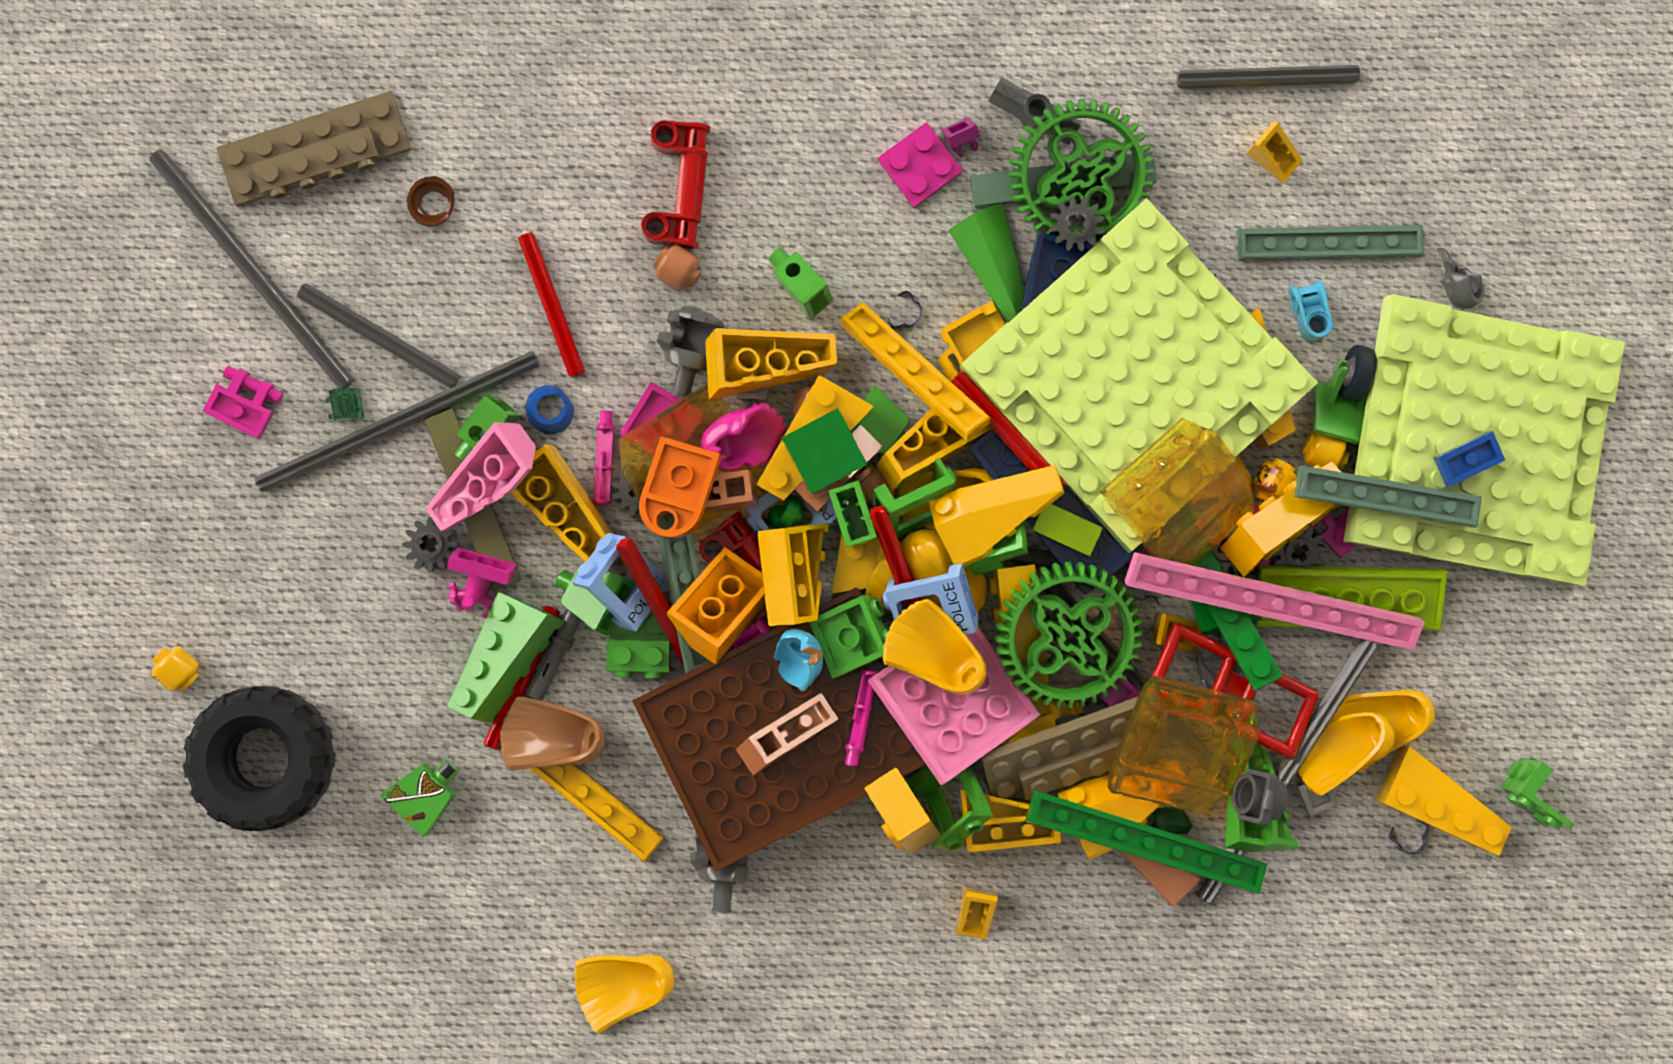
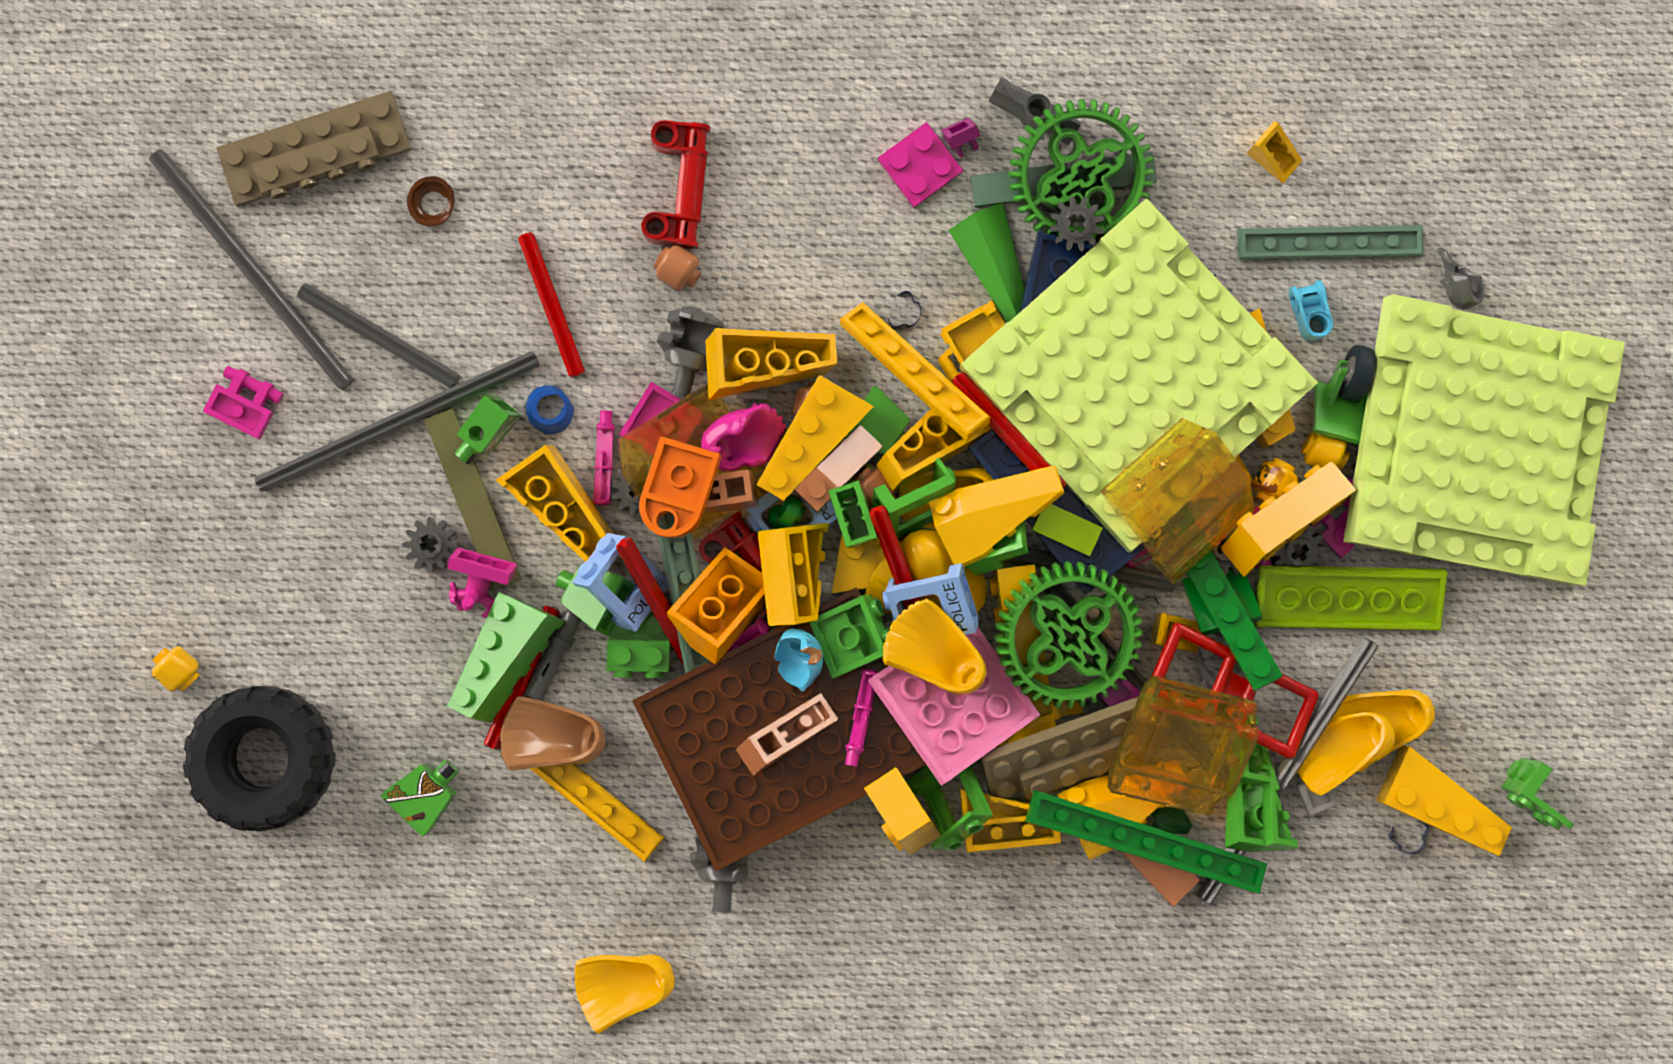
(345, 404): clear green tile -> none
(485, 475): bright pink wedge -> none
(801, 282): bright green torso -> none
(824, 451): green tile -> none
(976, 912): yellow slope -> none
(1259, 796): dark grey piece -> none
(1268, 76): dark grey axle -> none
(1273, 601): bright pink plate -> none
(1387, 496): sand green tile -> none
(1469, 459): blue plate -> none

